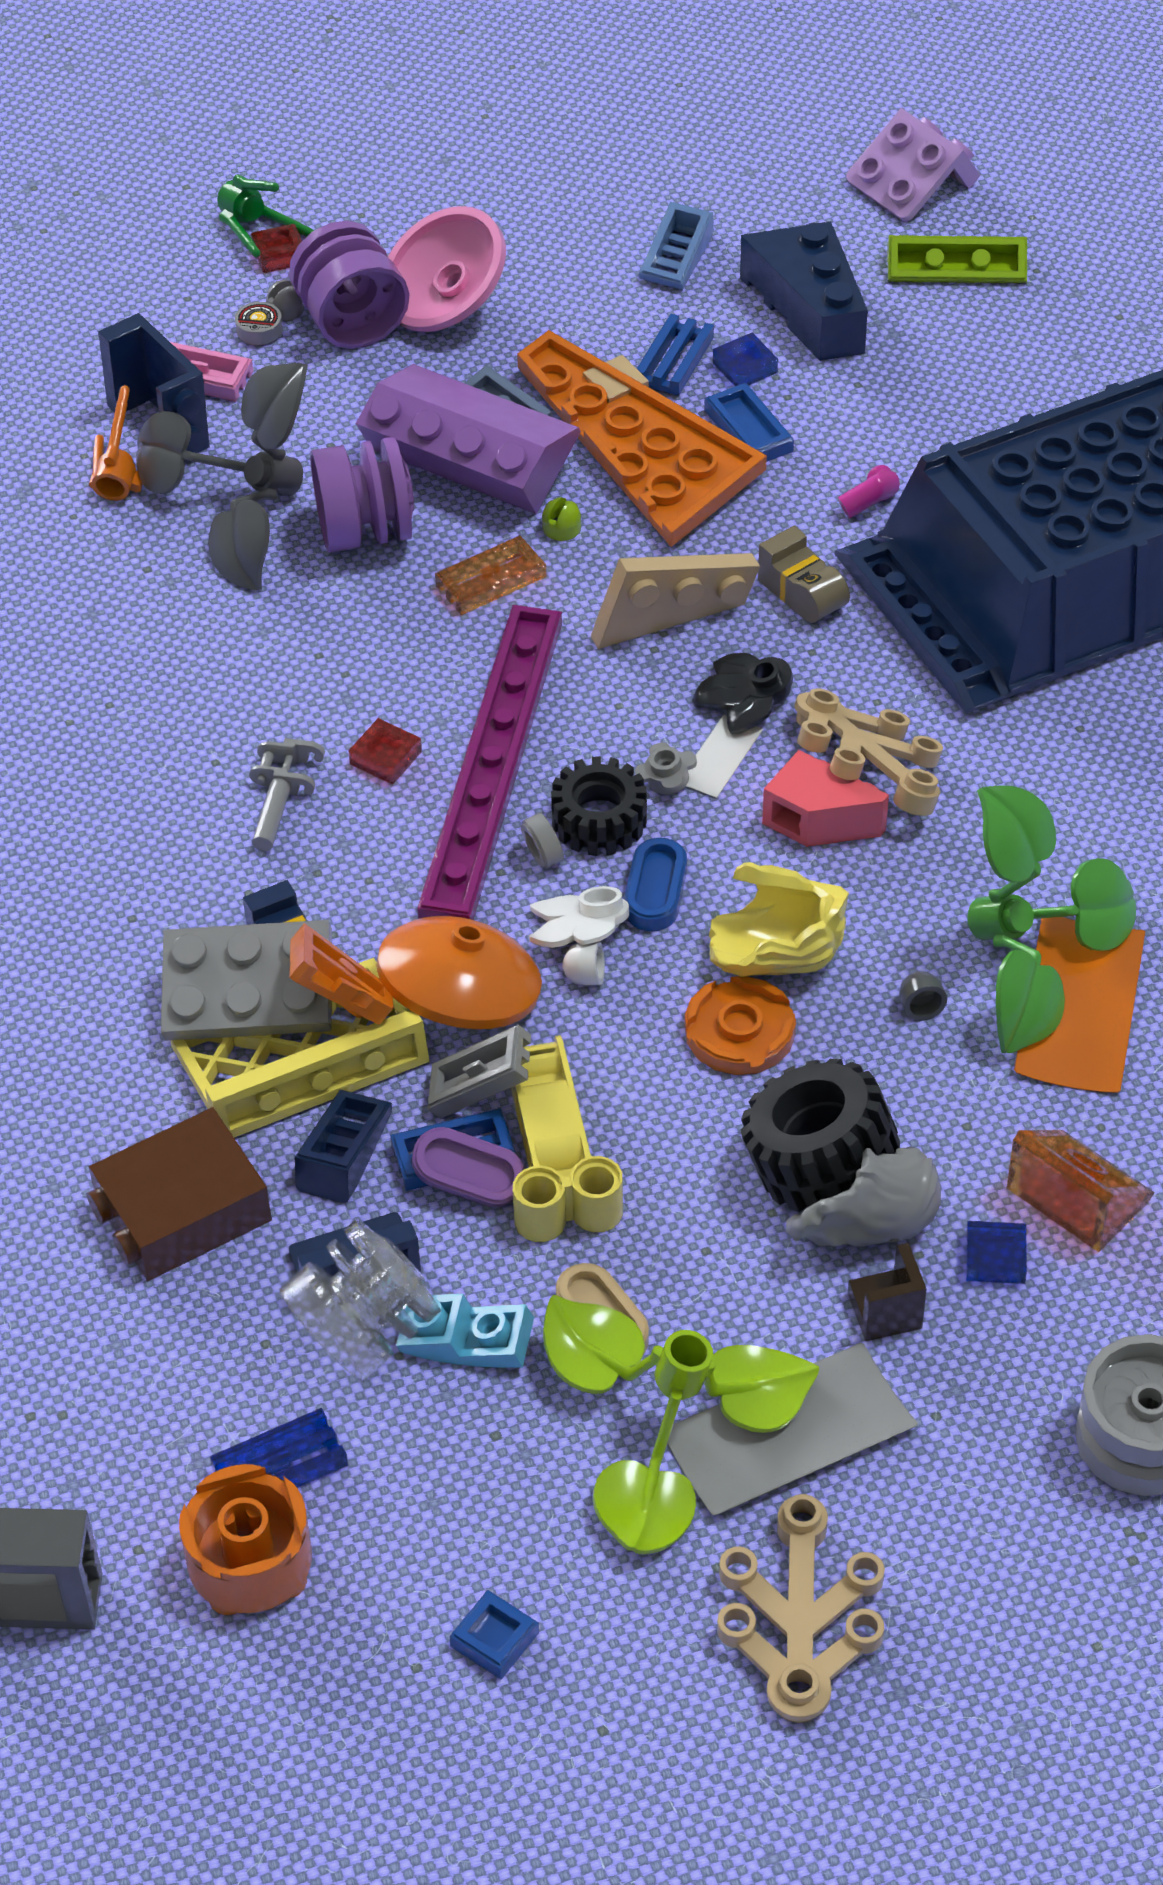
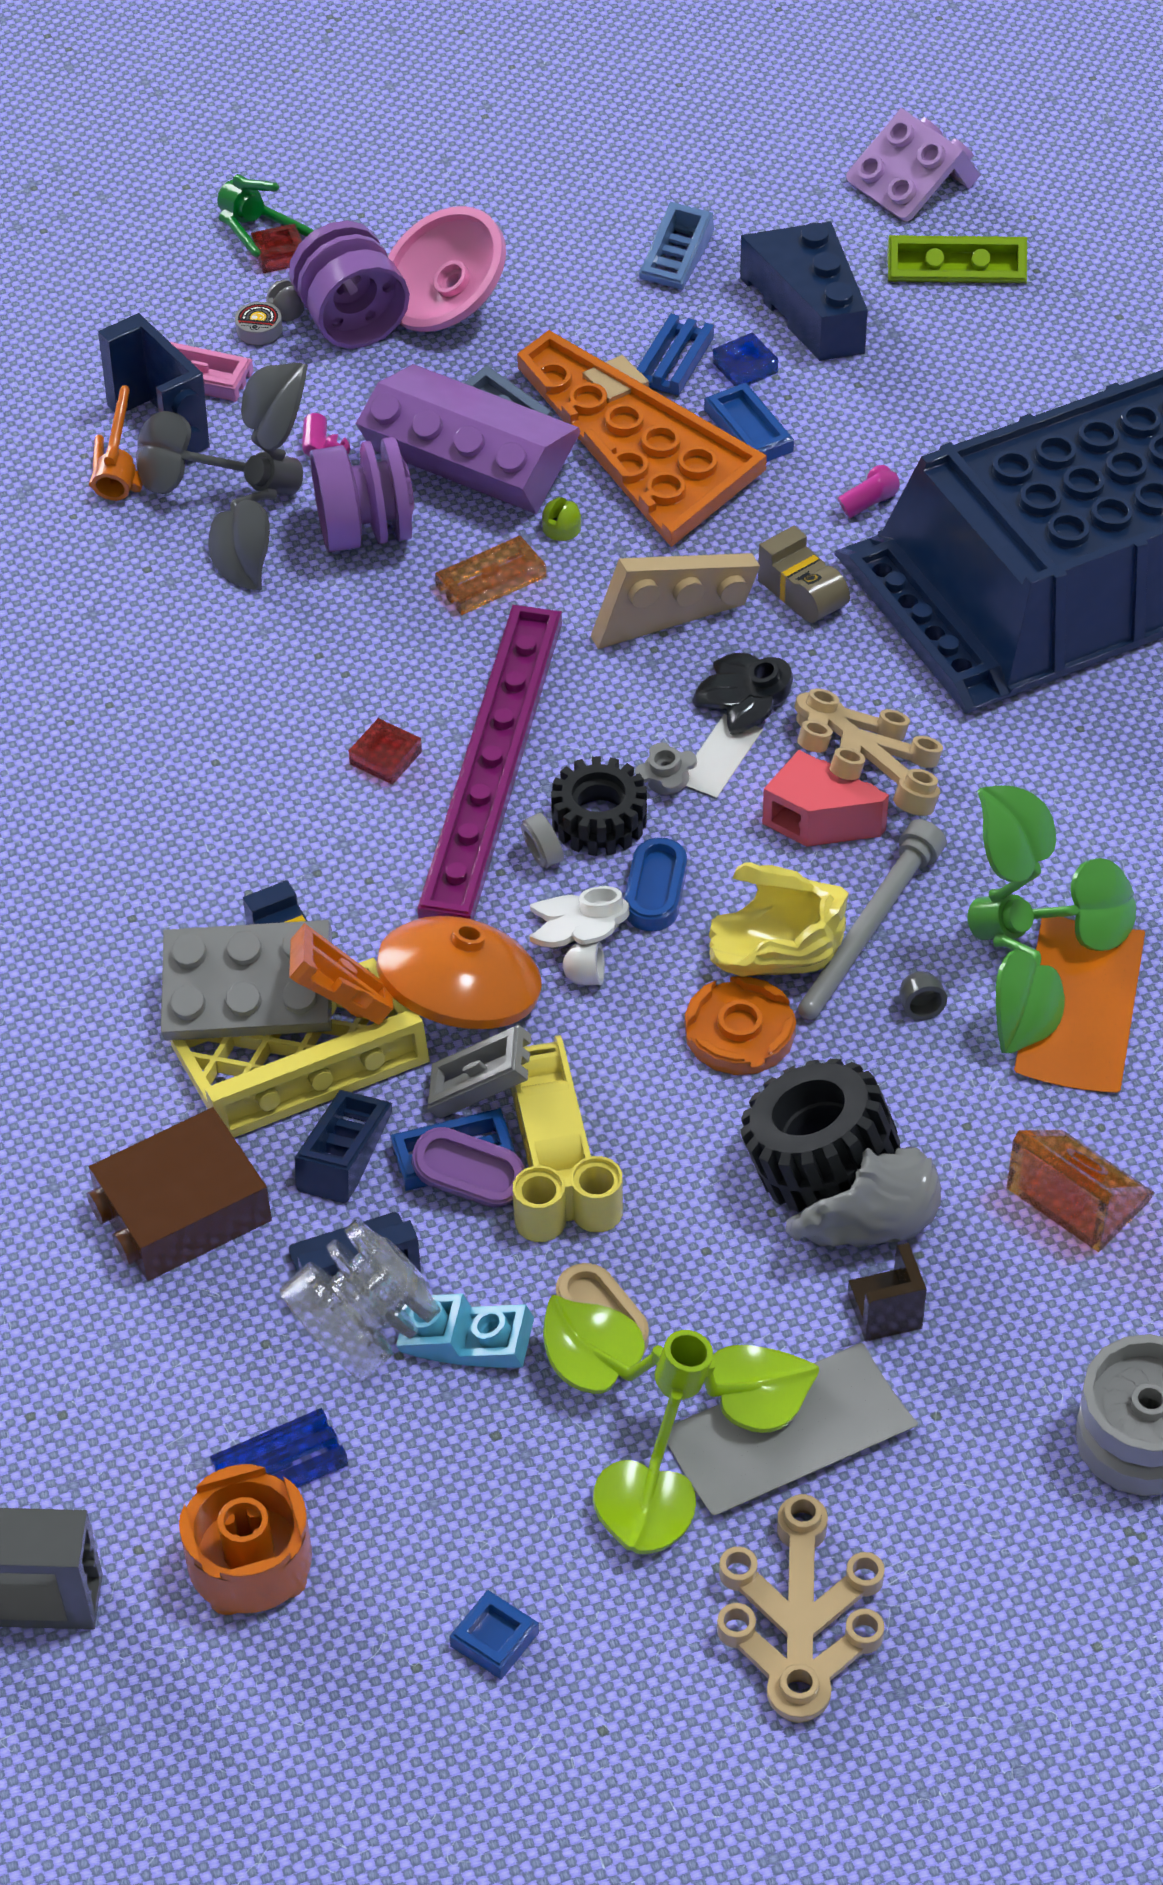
(280, 783): light grey piece -> none
(316, 434): none -> dark pink arm
(919, 846): none -> light grey piece
(996, 1252): clear blue tile -> none

